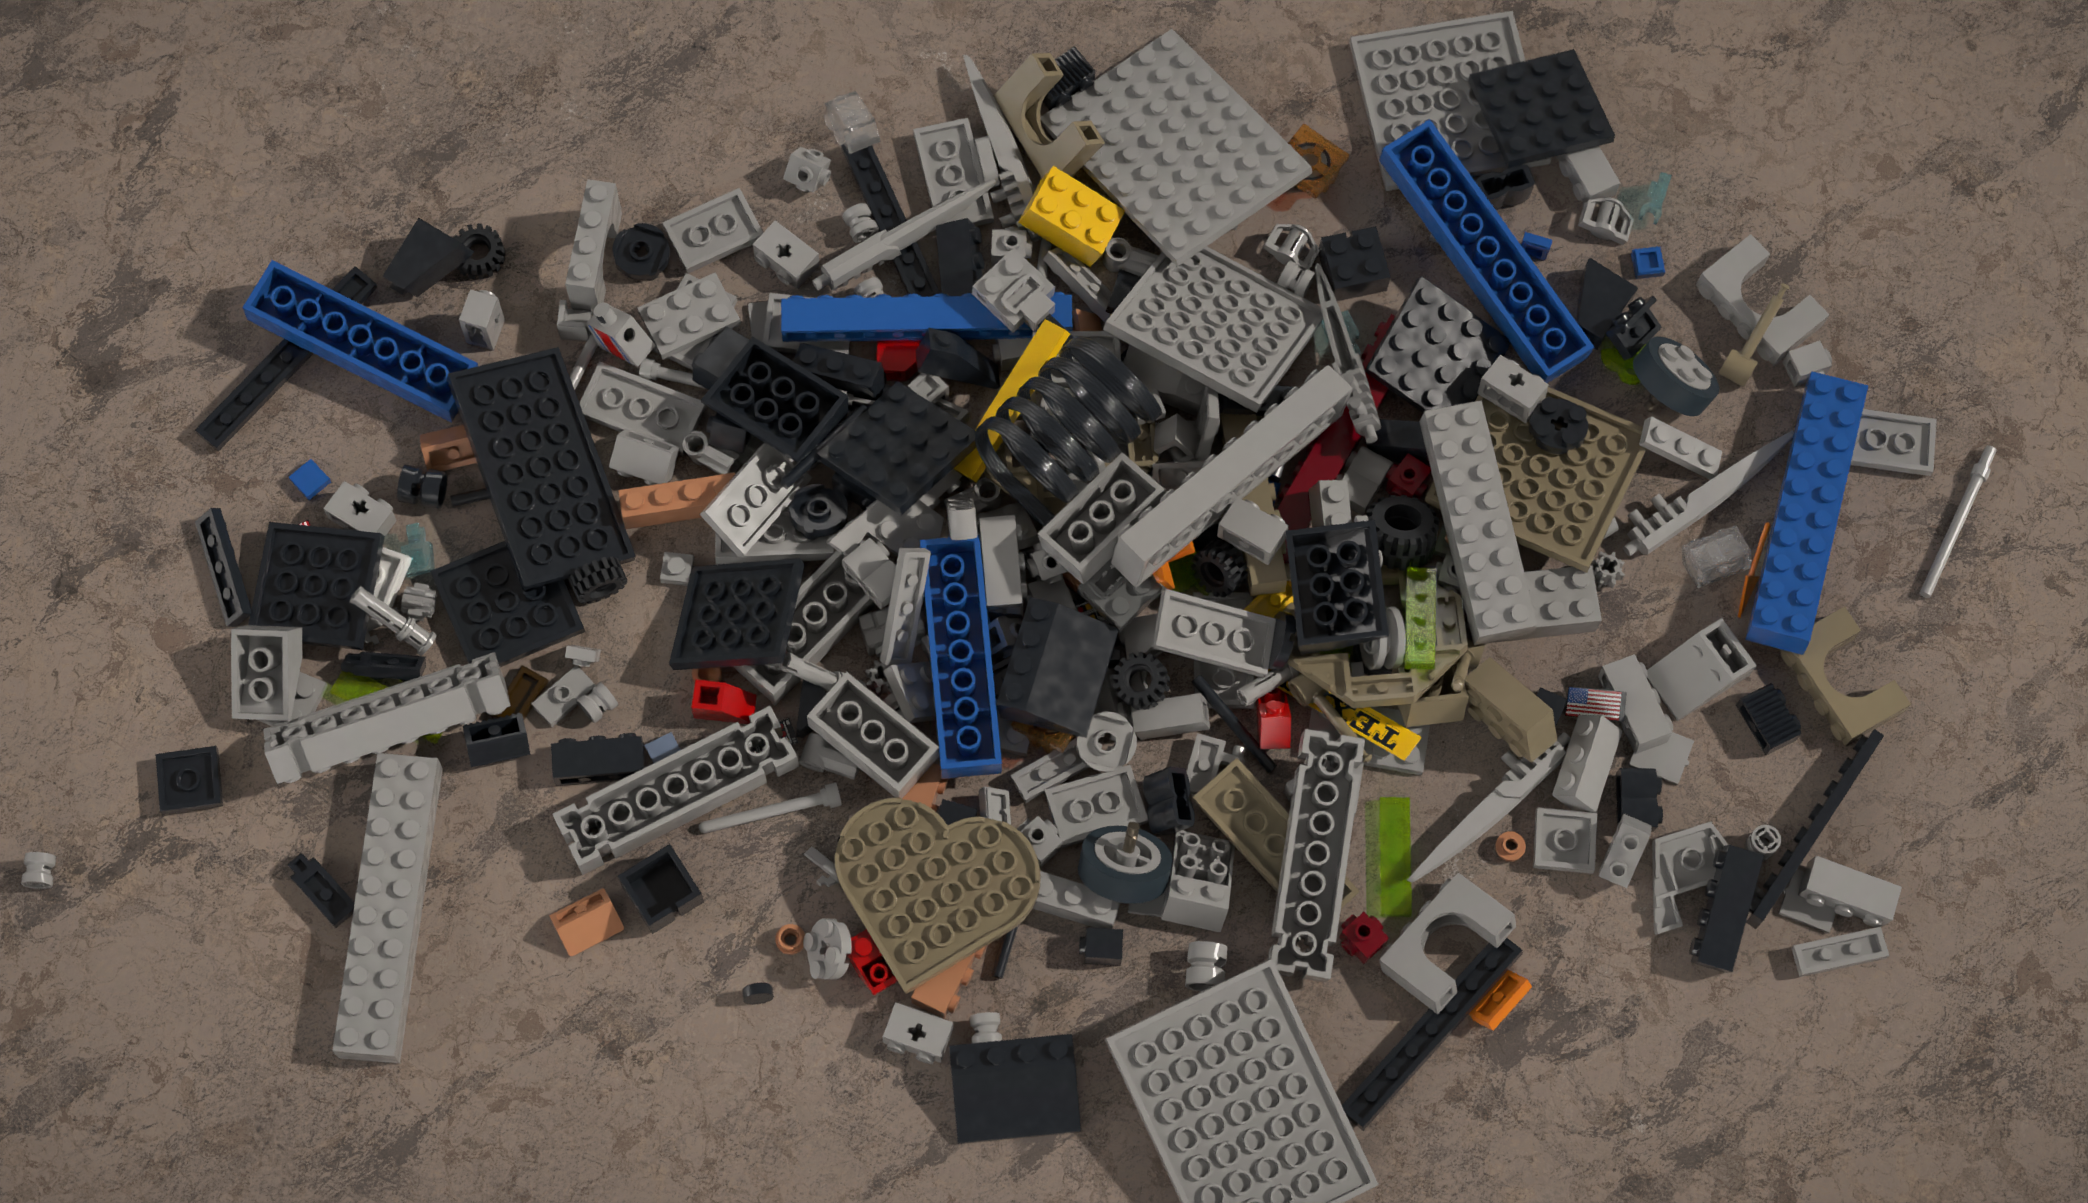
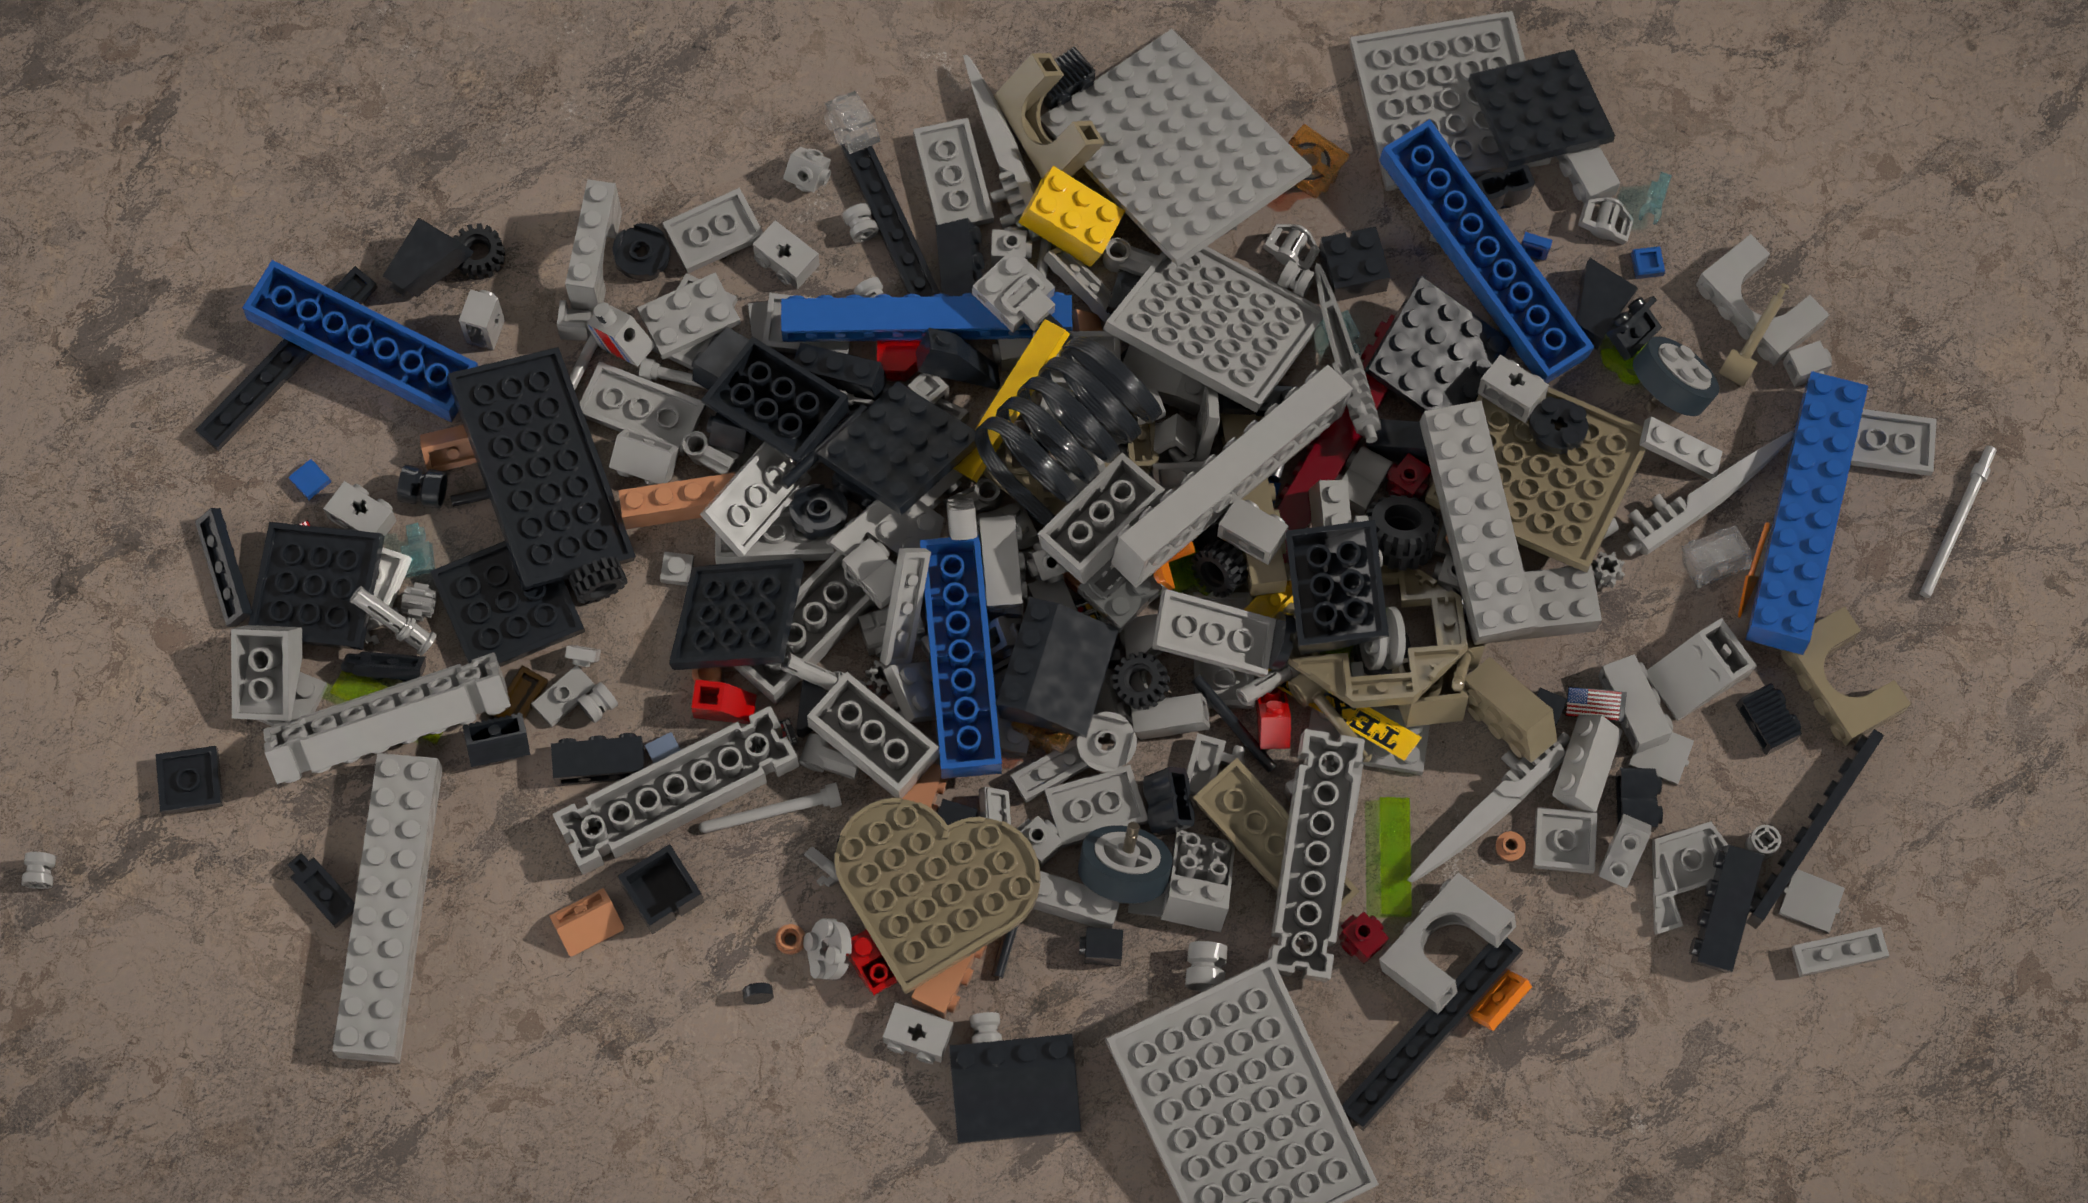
(888, 244): light grey piece -> none
(987, 160): light grey beam -> none
(1420, 618): clear neon green tile -> none
(1849, 892): light grey brick -> none

